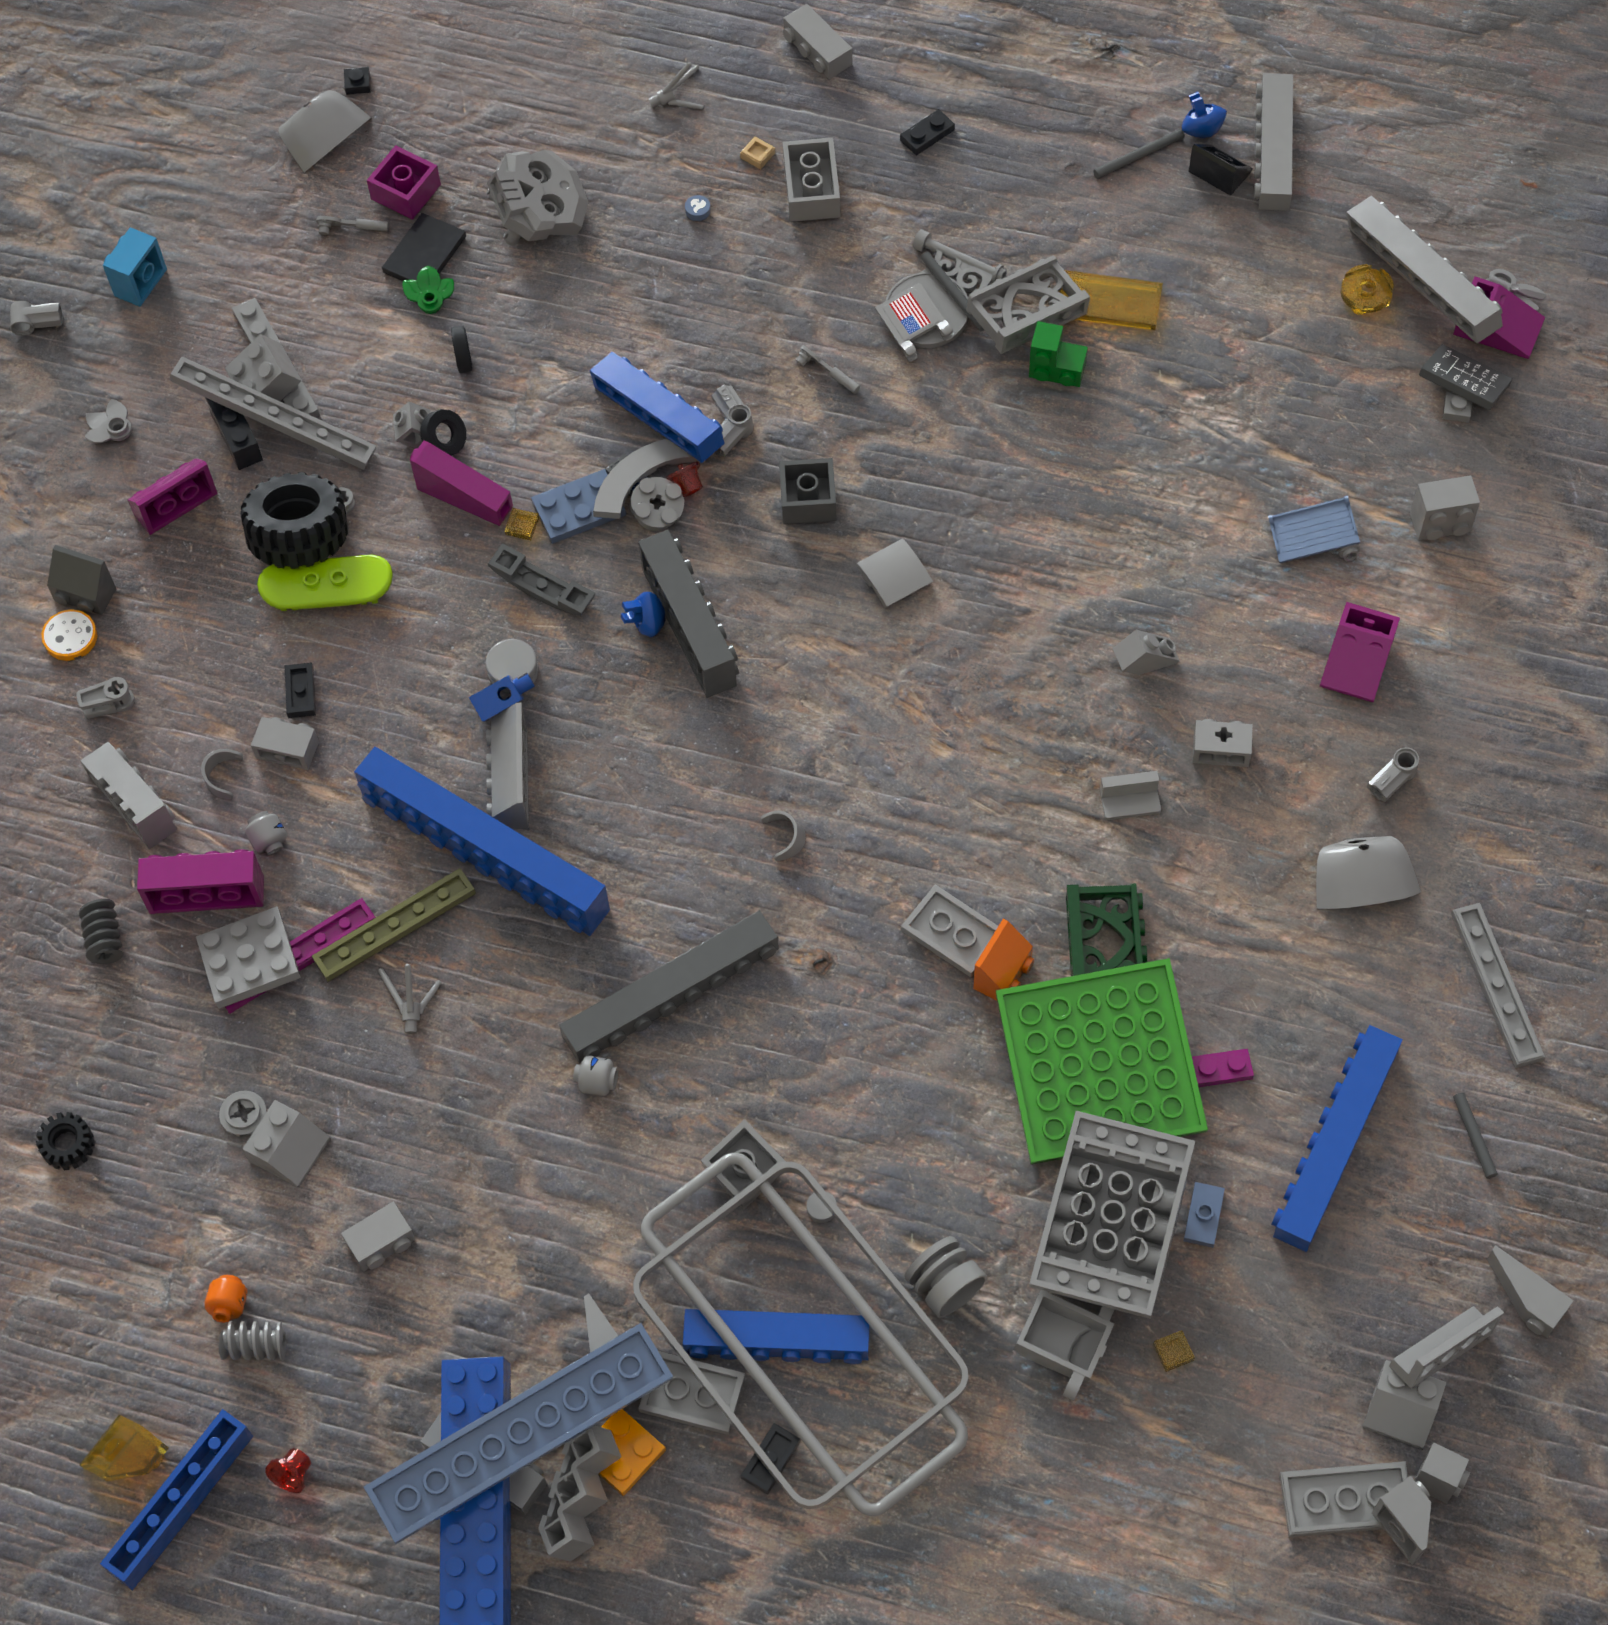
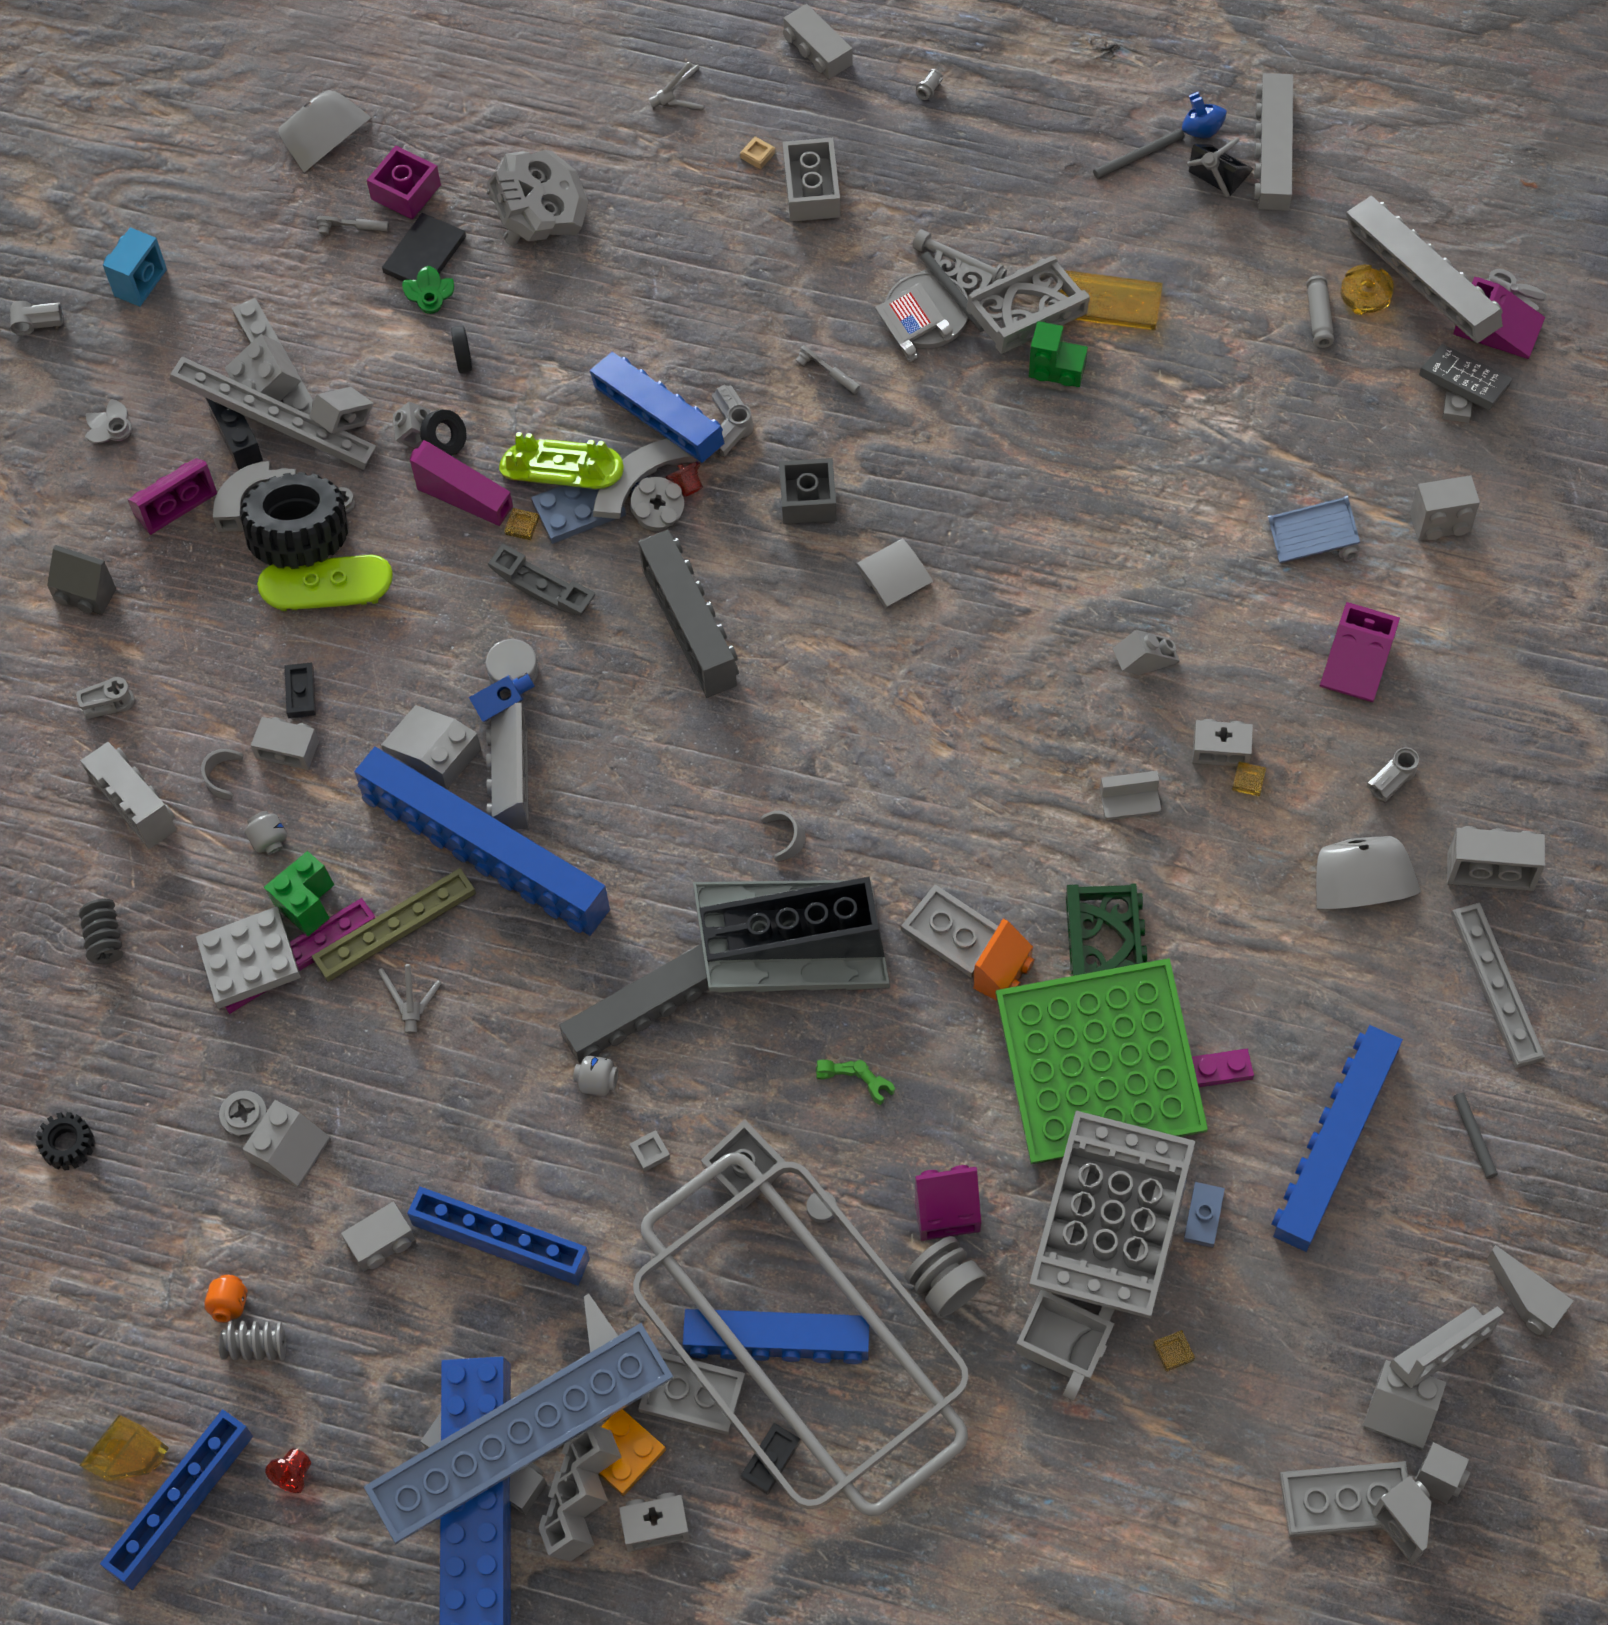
(69, 635): white tile -> none
(200, 881): magenta brick -> none
(234, 491): none -> light grey arch
(298, 892): none -> green brick
(340, 409): none -> light grey brick
(357, 80): black plate -> none
(433, 745): none -> light grey slope
(498, 1236): none -> blue brick
(561, 463): none -> lime piece
(646, 613): blue piece -> none
(650, 1151): none -> light grey plate
(671, 1522): none -> light grey brick
(697, 208): sand blue tile -> none
(790, 935): none -> piece
(827, 1069): none -> bright green piece
(926, 88): none -> light grey pin
(927, 132): black plate -> none
(947, 1202): none -> magenta slope
(1211, 162): none -> light grey plant
(1249, 778): none -> clear yellow tile
(1320, 311): none -> light grey axle
(1495, 858): none -> light grey brick

